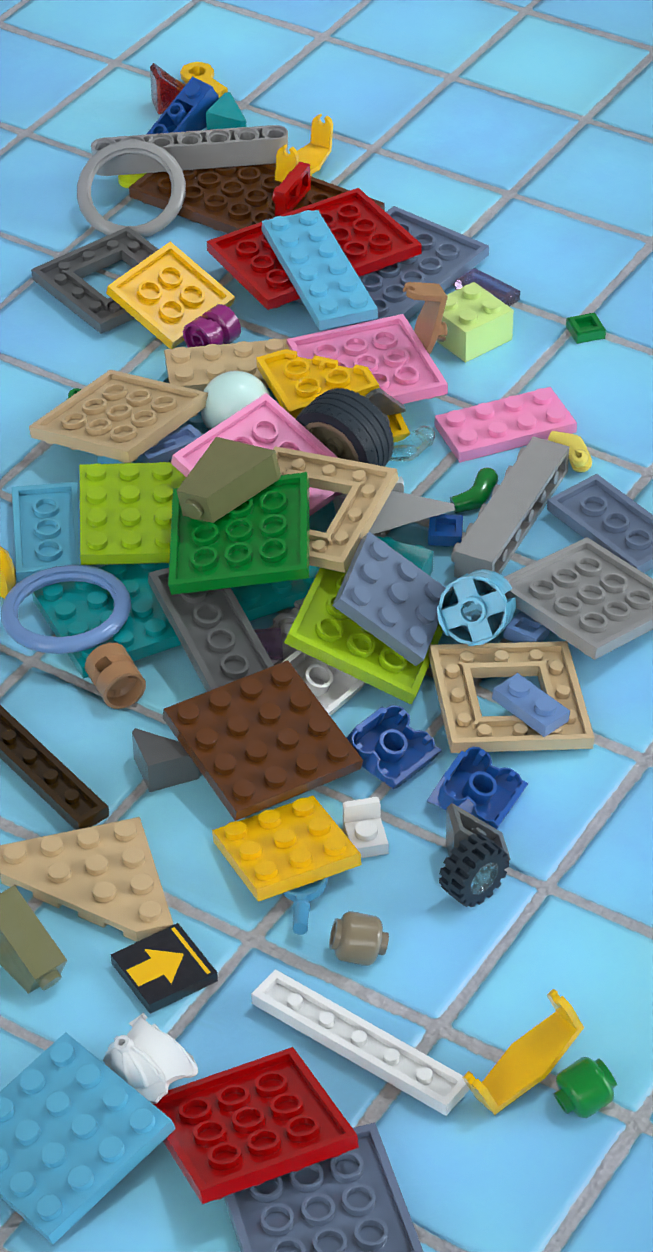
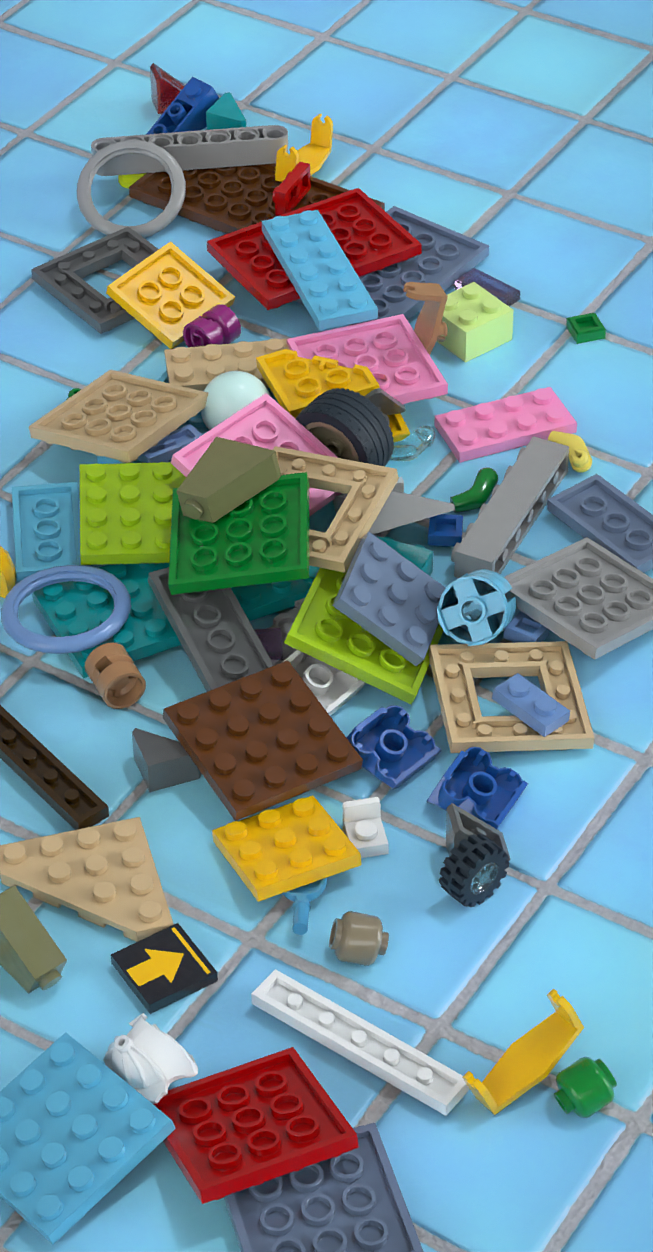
(203, 72): yellow piece -> none

